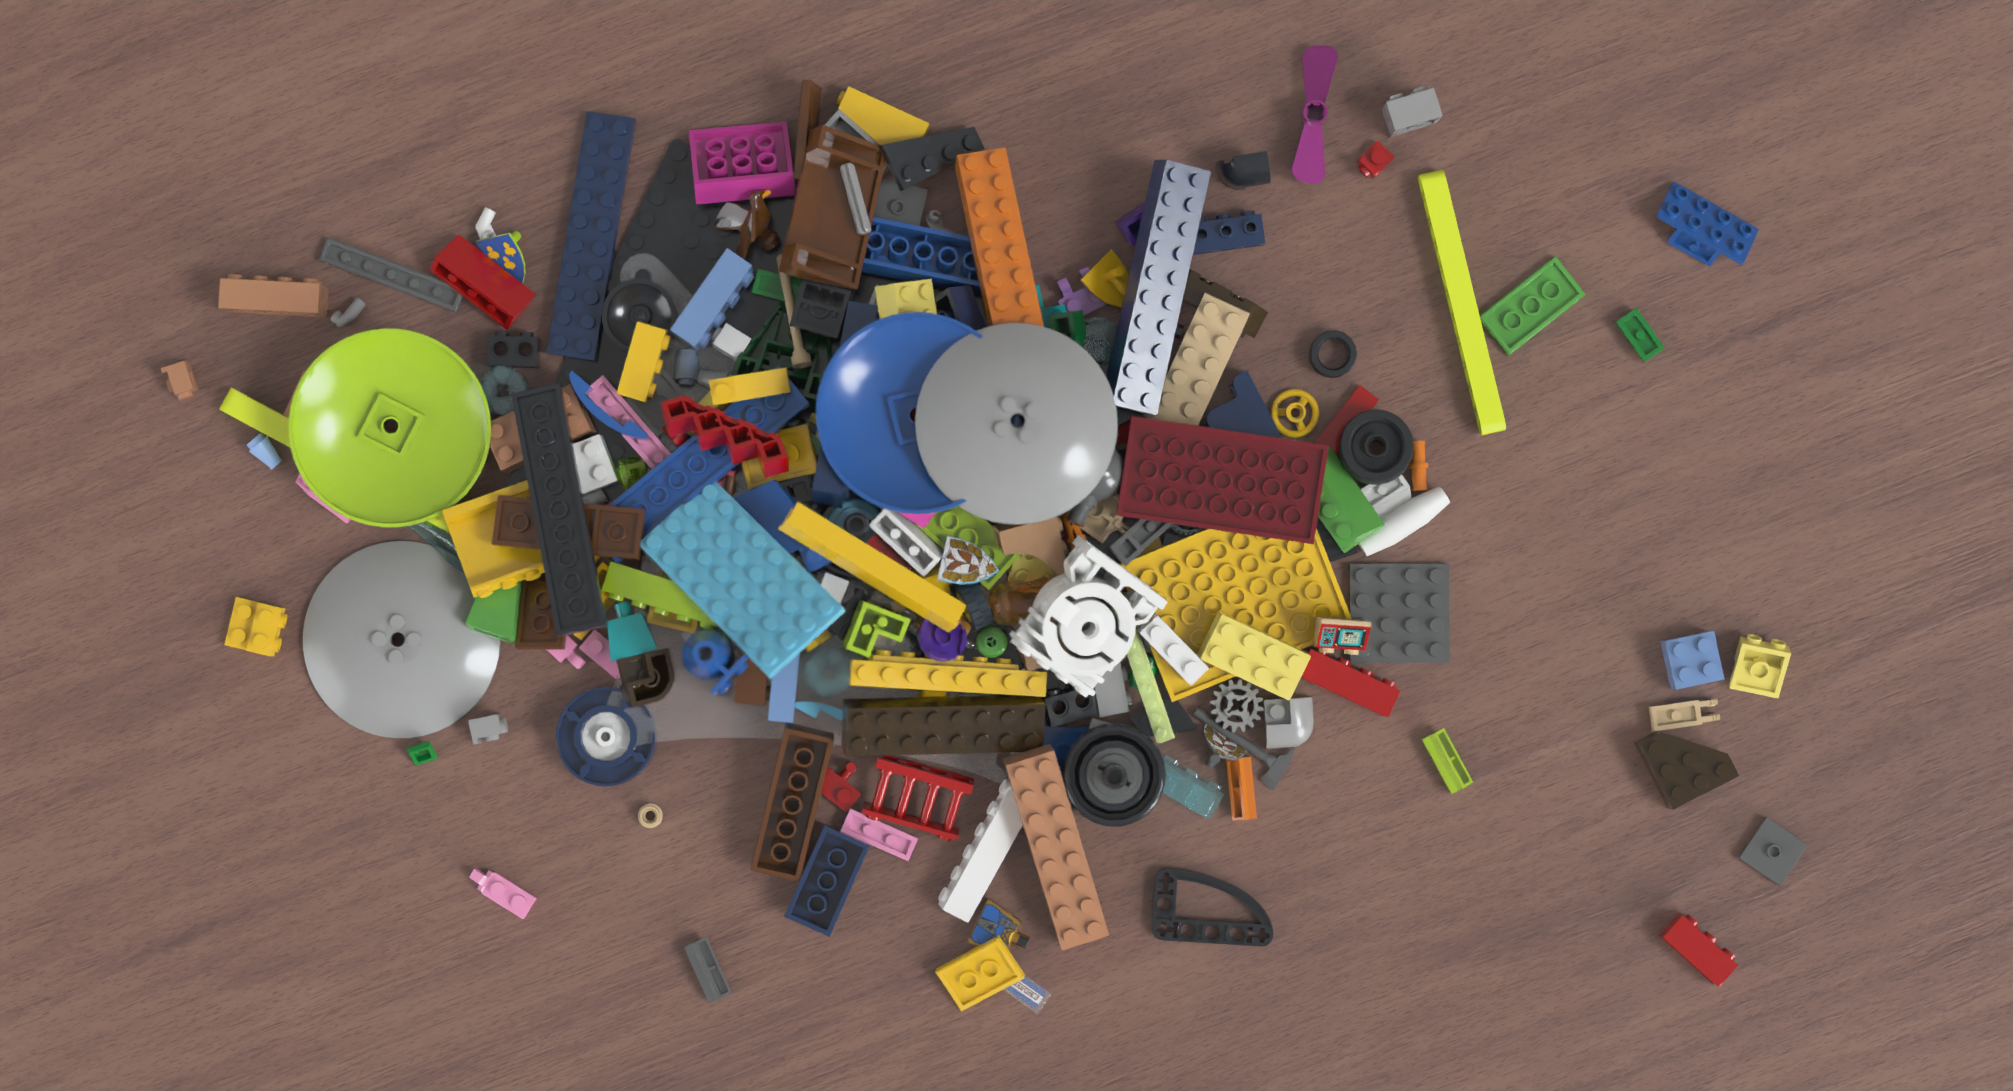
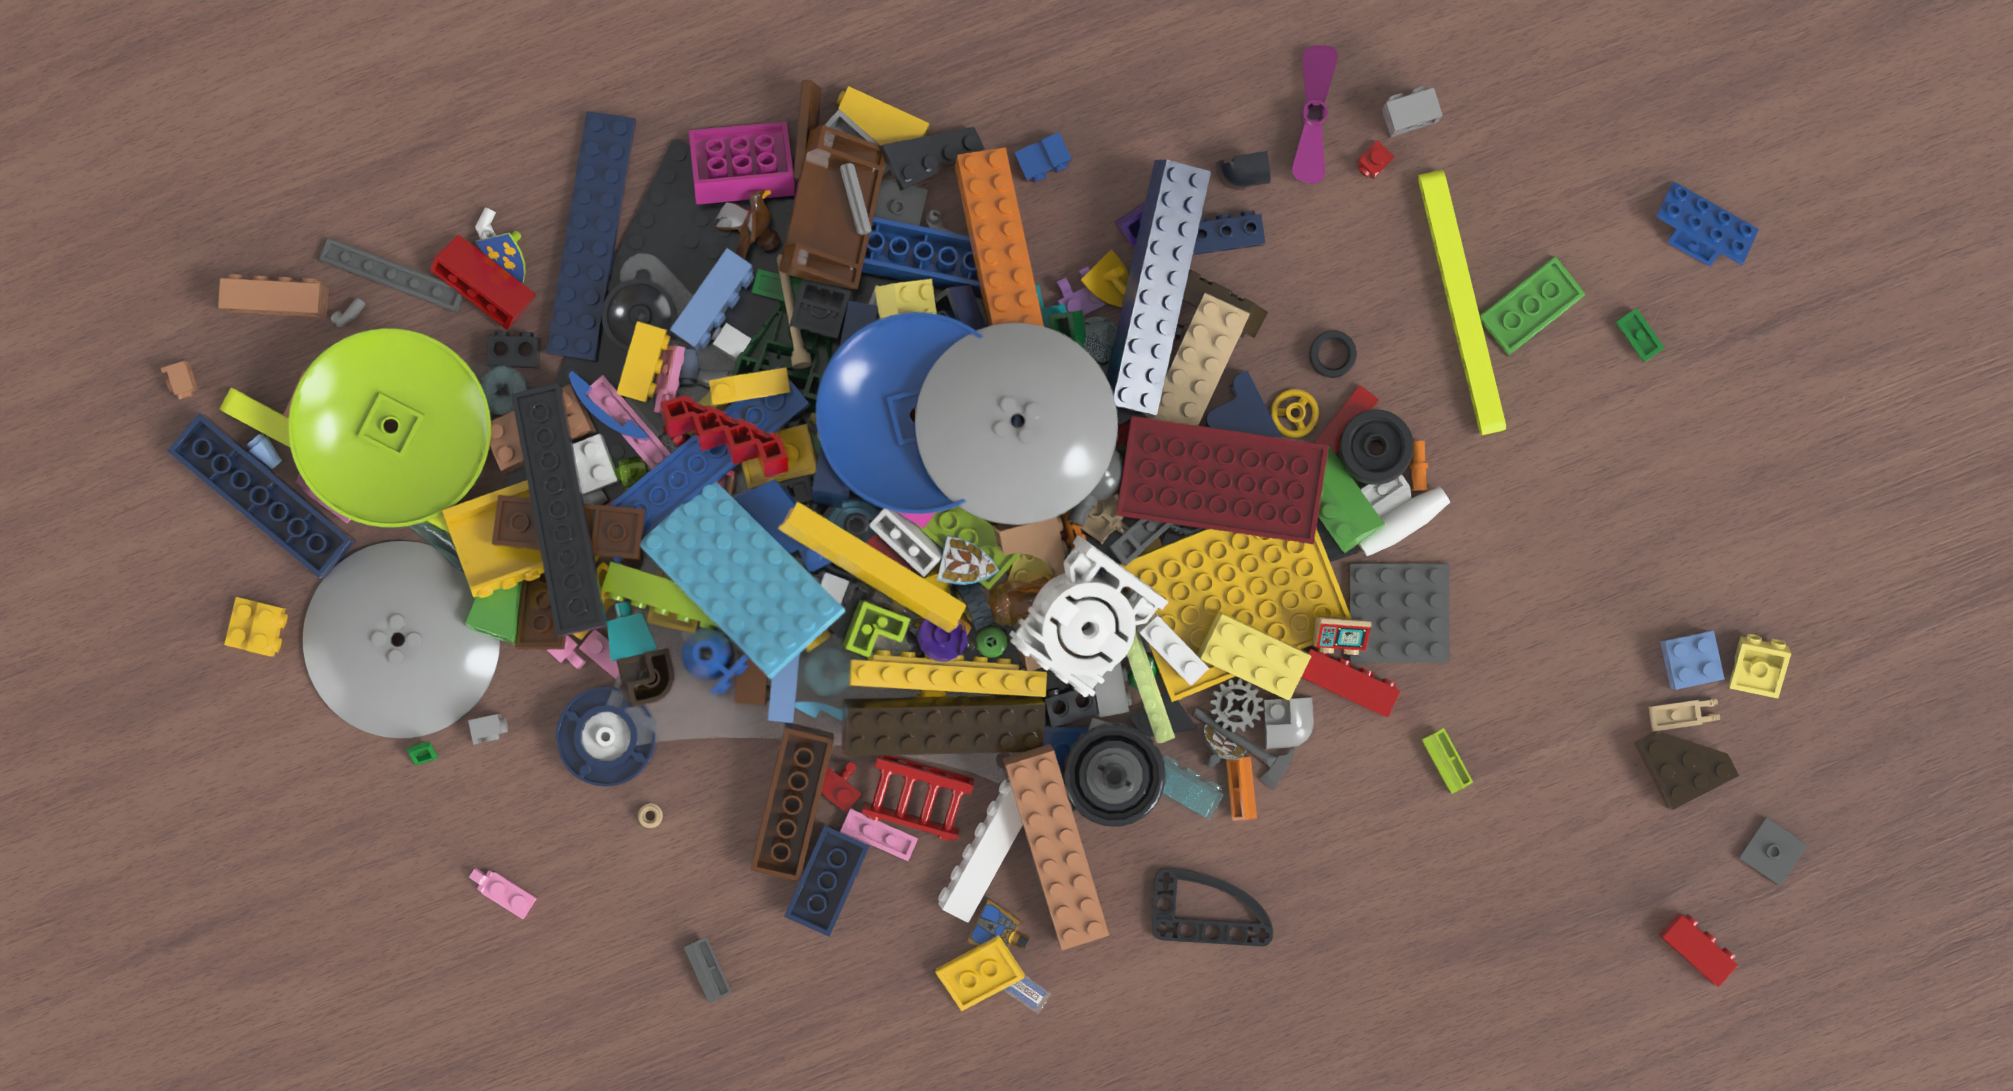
(261, 495): none -> dark blue brick
(668, 379): none -> bright pink hinge
(1043, 158): none -> blue brick

